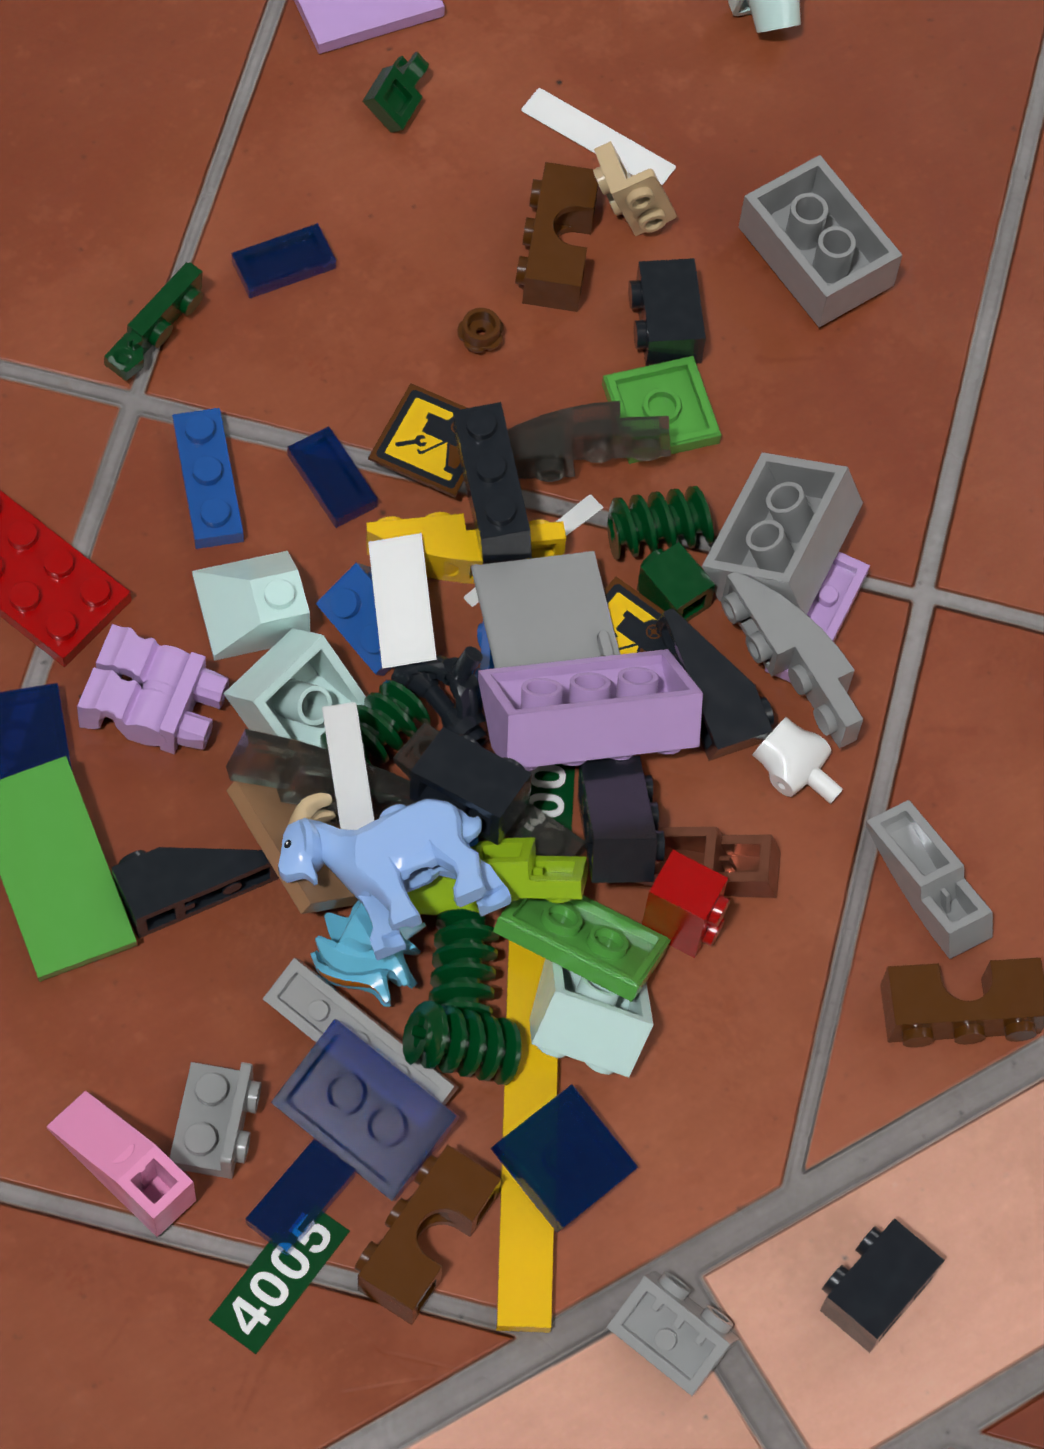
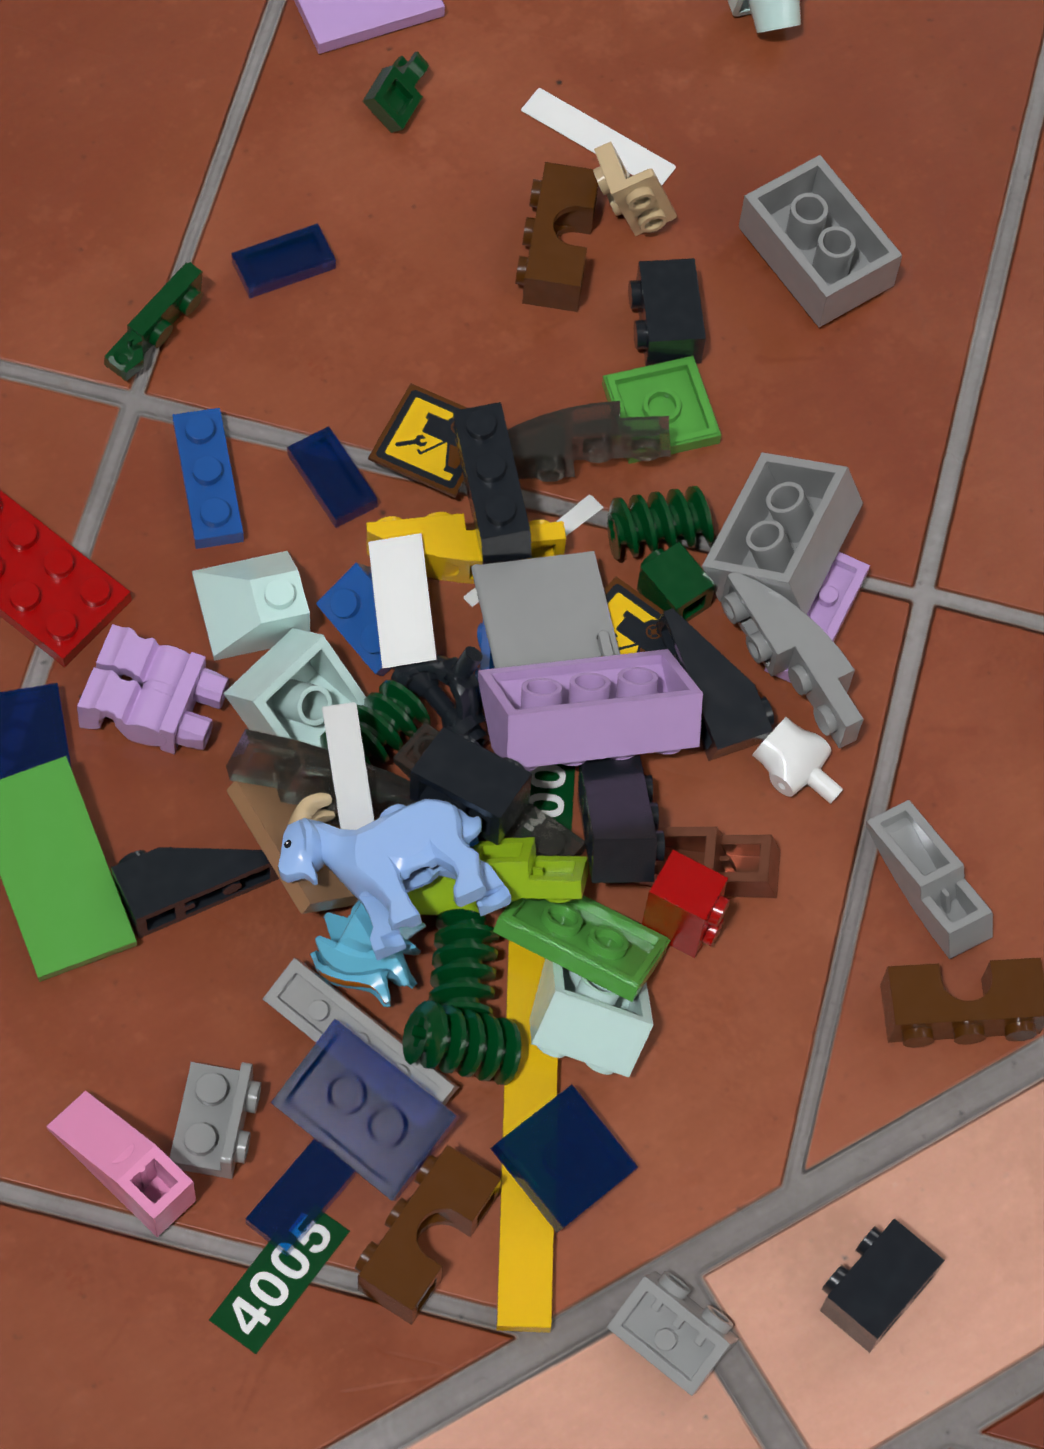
(481, 320): reddish brown plate -> none

